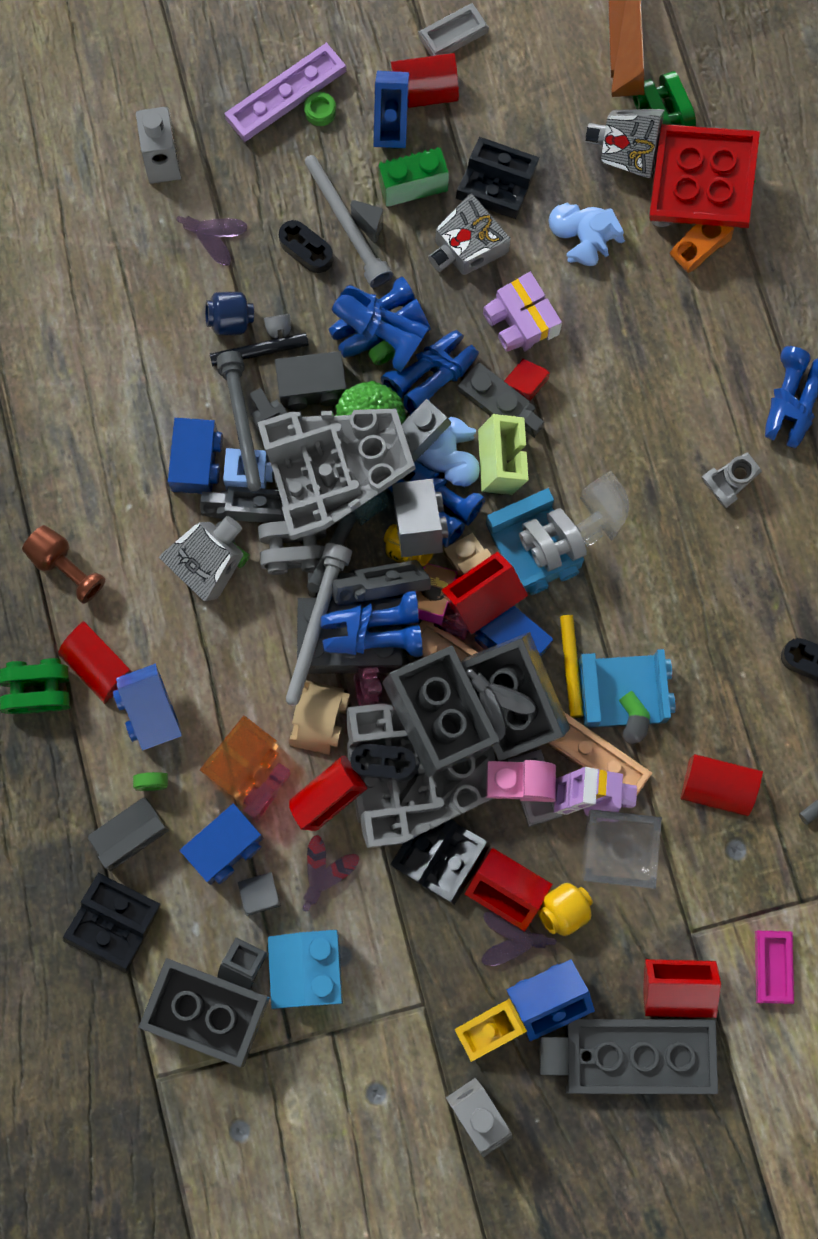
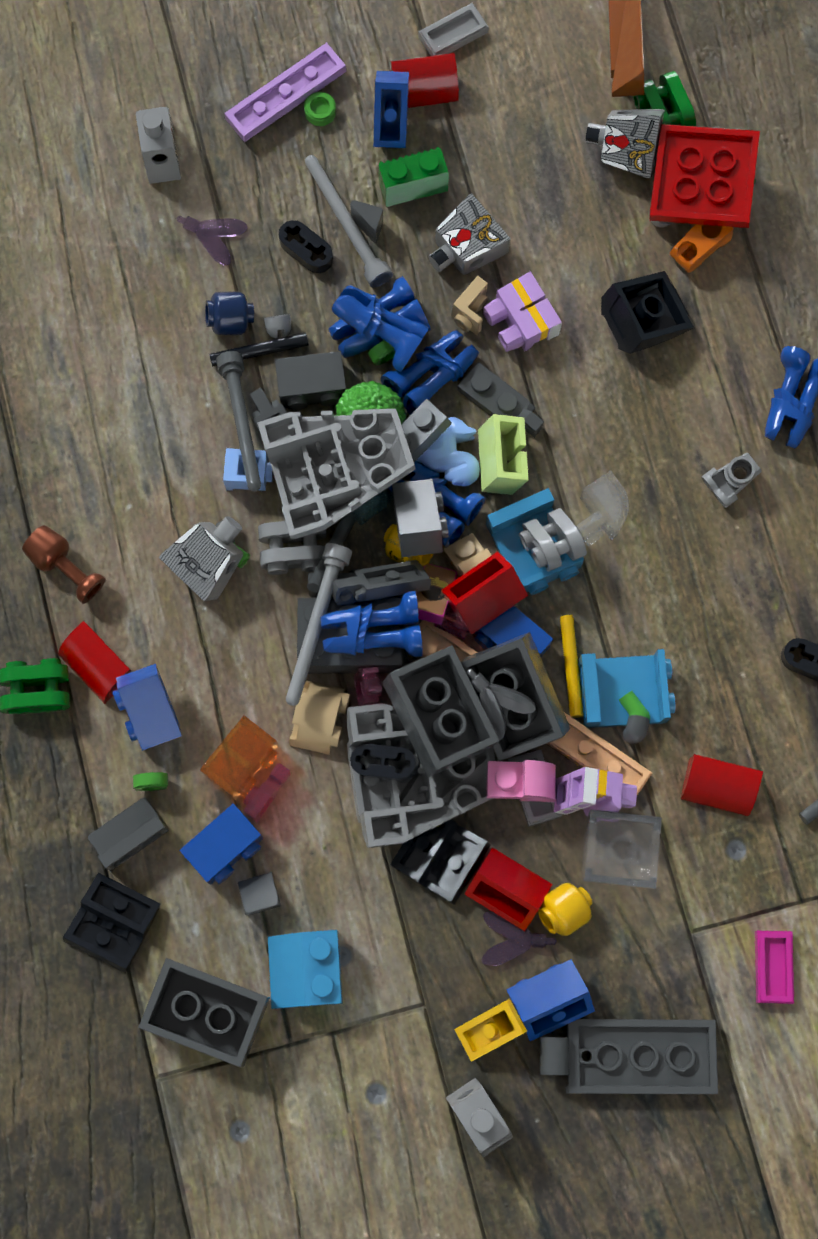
(193, 455): blue brick -> none
(241, 964): dark grey slope -> none
(243, 505): dark grey hinge -> none
(319, 876): piece -> none
(326, 795): red brick -> none
(470, 300): none -> tan bracket
(498, 177): black slope -> none
(527, 378): red slope -> none
(591, 225): light blue animal -> none
(644, 312): none -> black slope
(681, 988): red brick -> none

